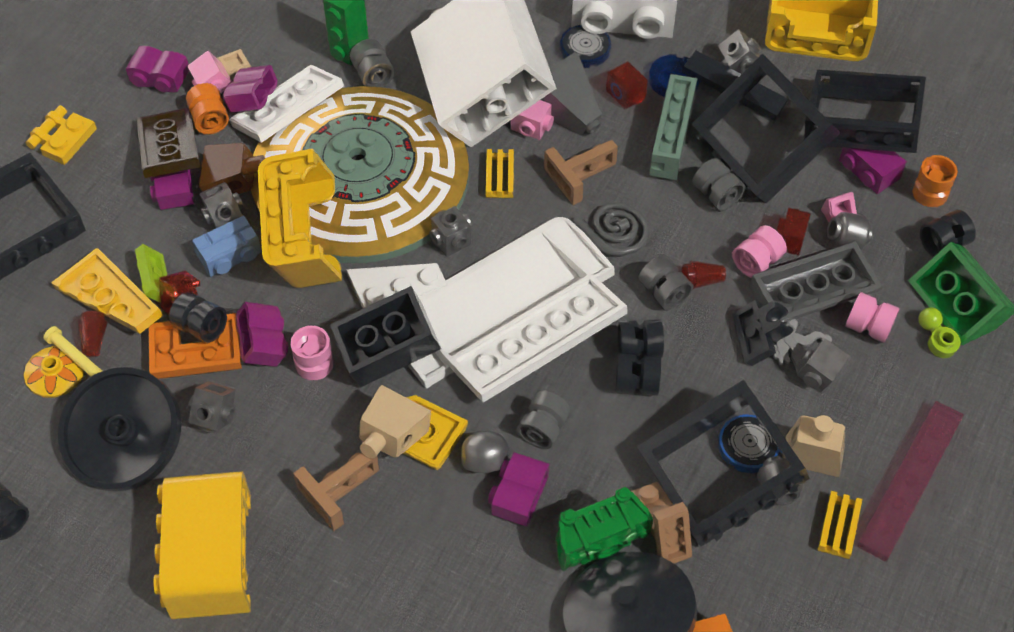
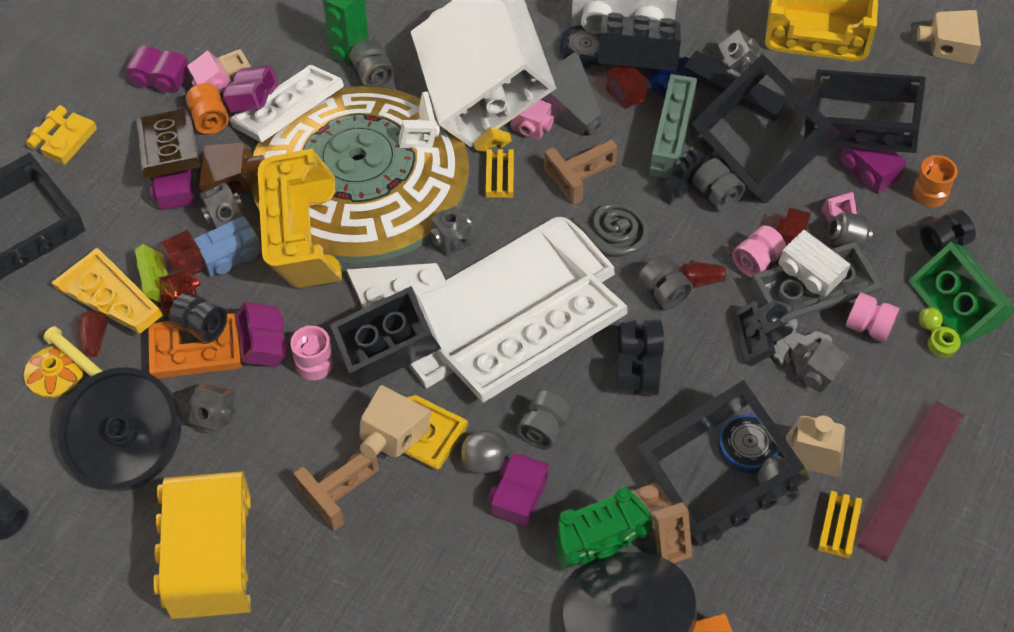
(184, 253): none -> clear red brick
(420, 132): none -> white bracket
(491, 138): none -> yellow tile
(639, 42): none -> black brick
(682, 175): none -> black hinge
(813, 264): none -> white brick
(953, 35): none -> tan torso

